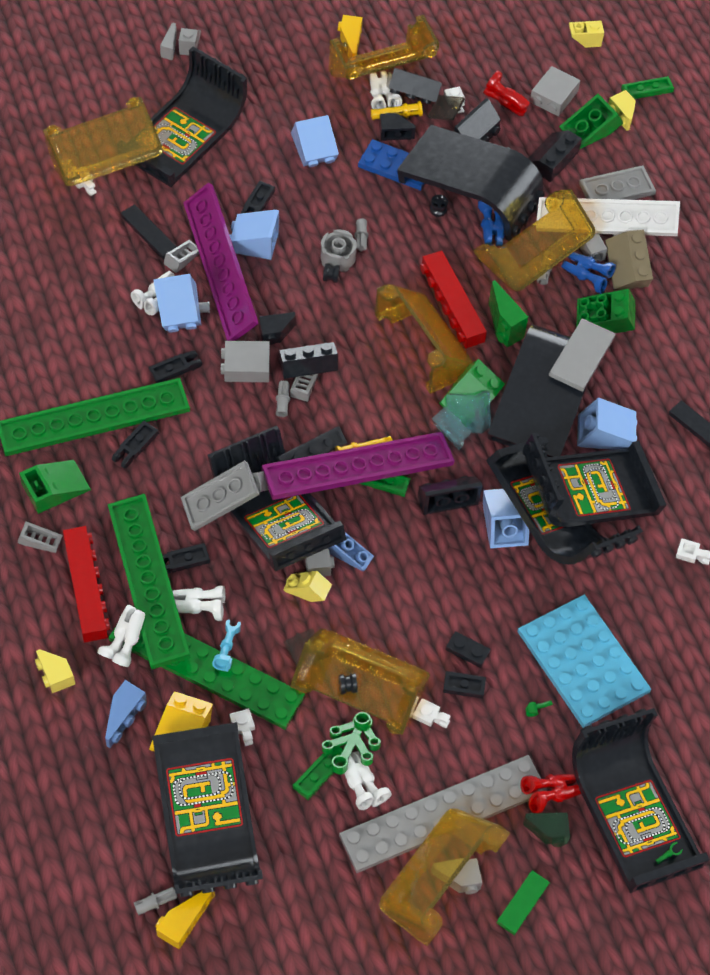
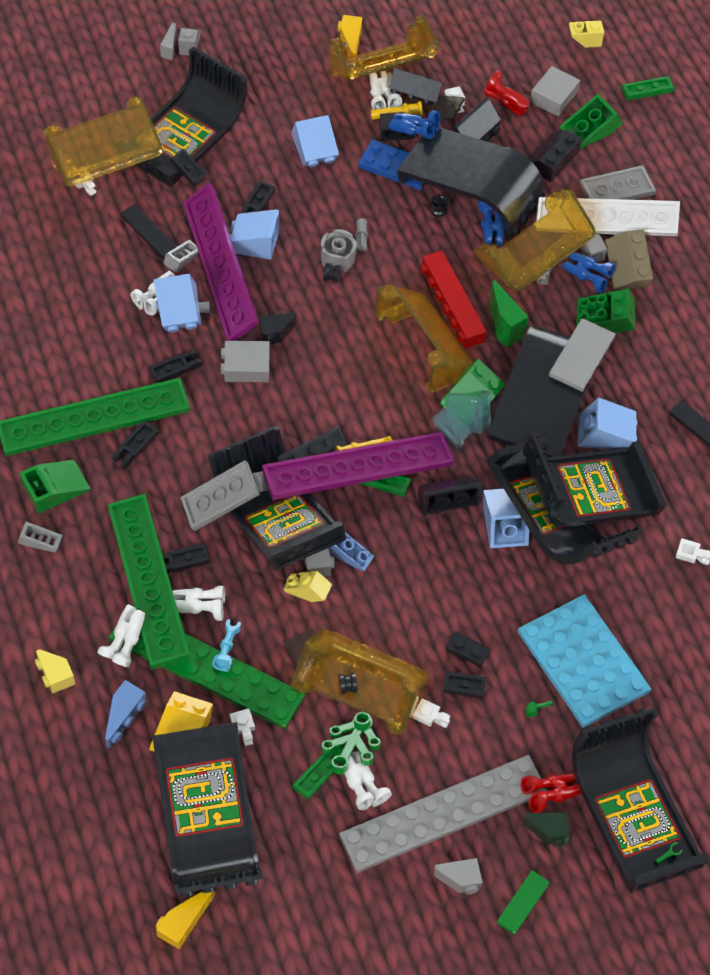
(85, 584): red brick -> none
(155, 900): light grey axle -> none
(188, 167): none -> black plate
(282, 399): light grey axle -> none
(301, 394): light grey slope -> none
(308, 360): black slope -> none
(414, 124): none -> blue piece
(433, 869): clear yellow windscreen -> none
(624, 105): light yellow slope -> none

